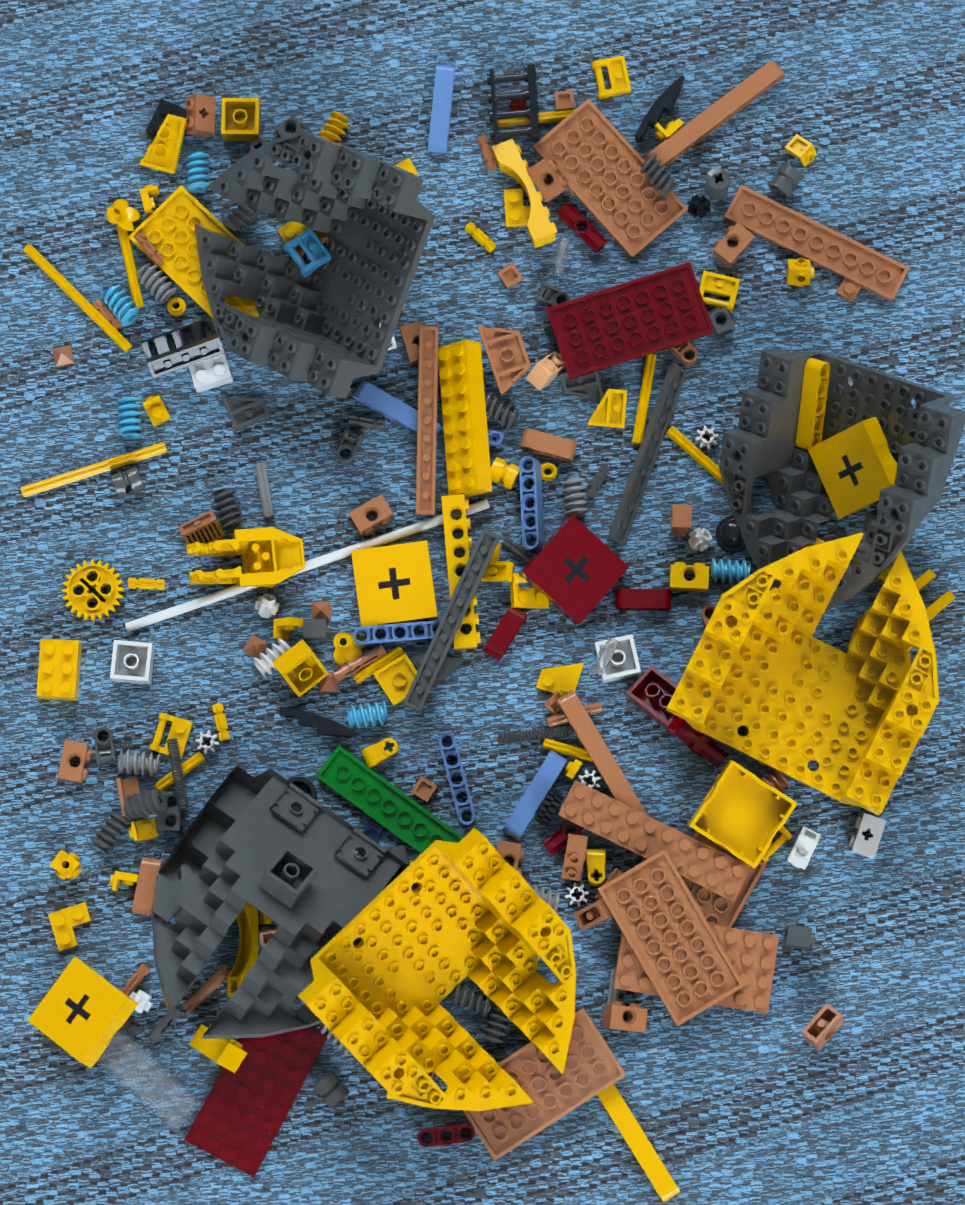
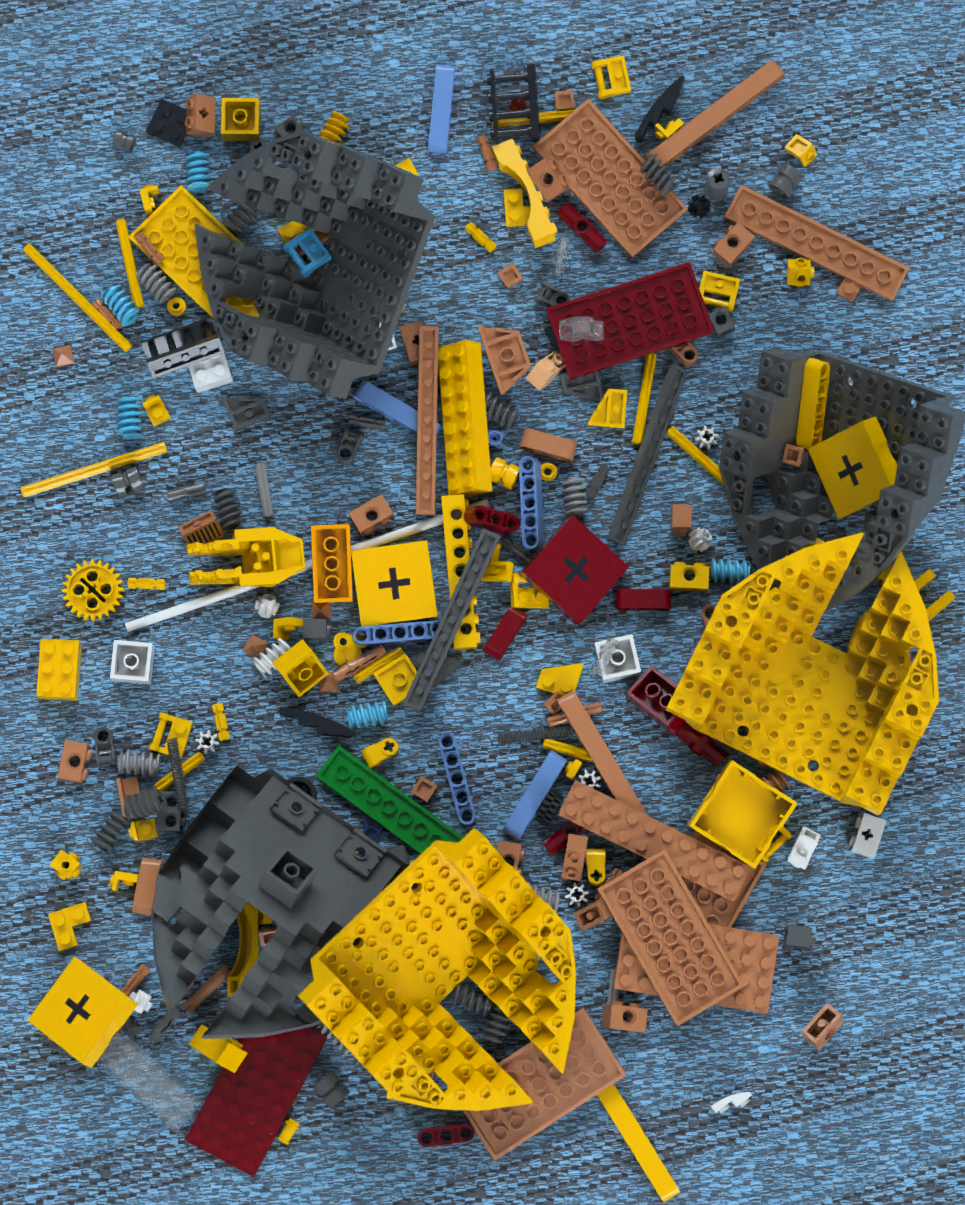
(122, 214): yellow plate -> none
(124, 141): none -> dark grey wheel
(166, 147): yellow wing -> none
(186, 492): none -> dark grey axle
(288, 1131): none -> yellow pin
(331, 563): none -> light orange brick
(499, 519): none -> dark red beam
(581, 328): none -> clear brick
(729, 536): black hat -> none
(738, 1099): none -> white slope
(793, 455): none -> nougat slope

